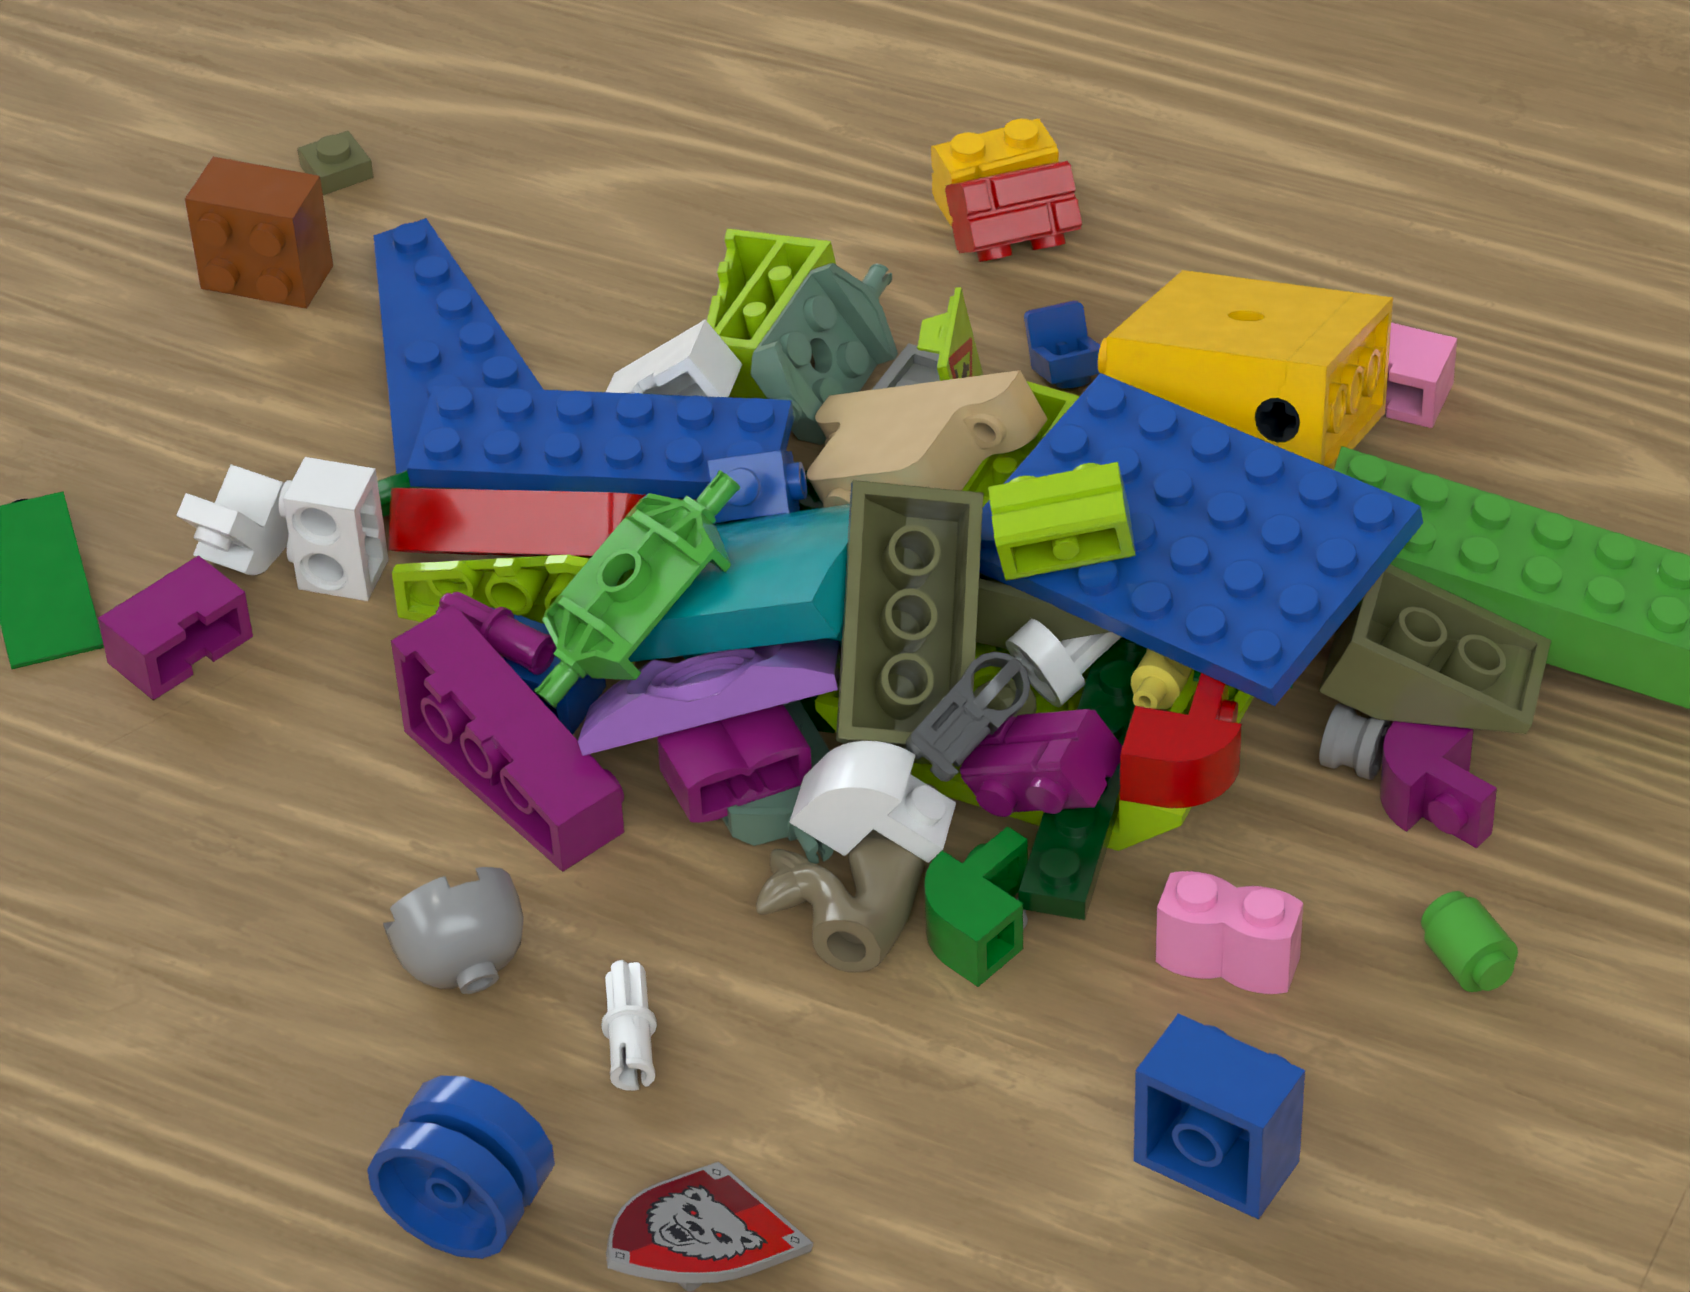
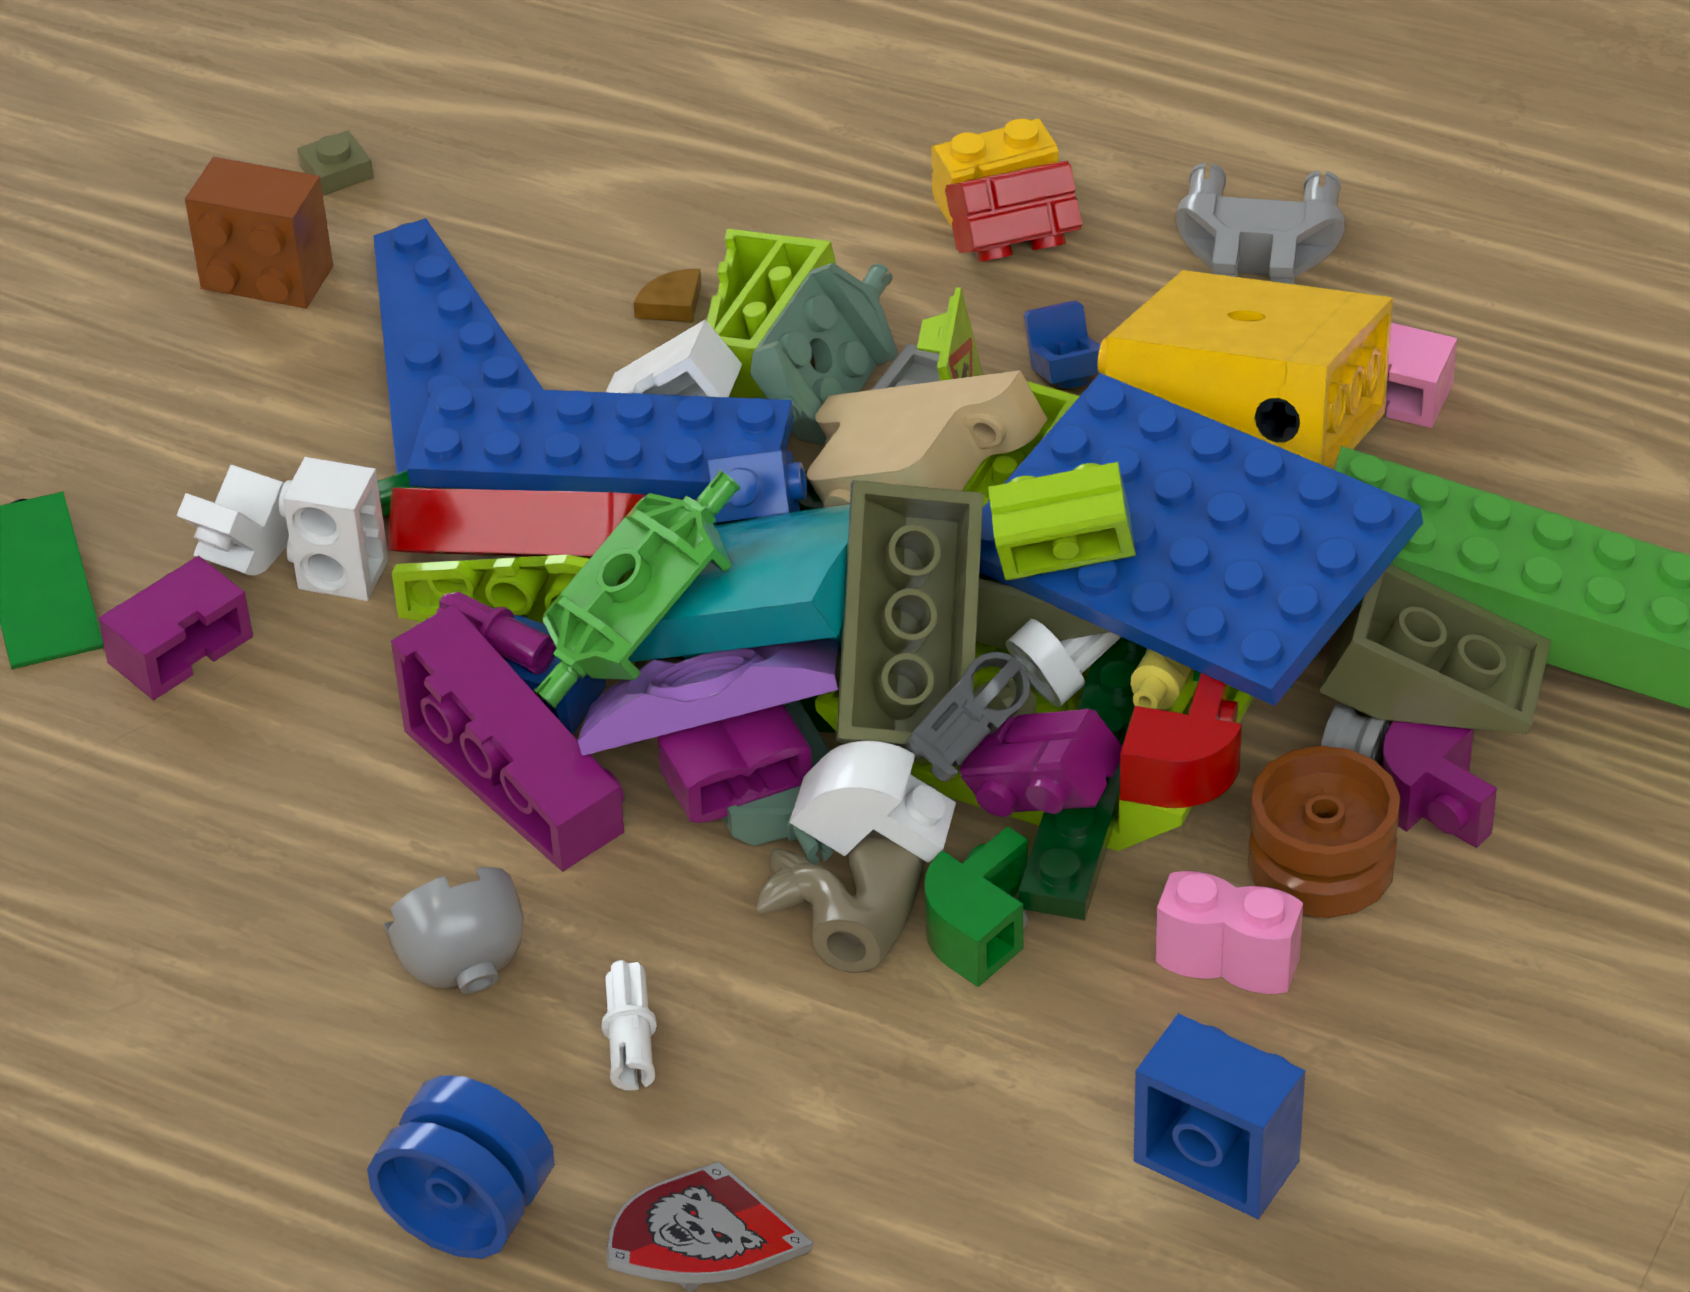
(669, 296): none -> pearl gold tile
(1260, 234): none -> light grey connector
(1324, 829): none -> dark orange wheel
(1469, 942): bright green brick -> none

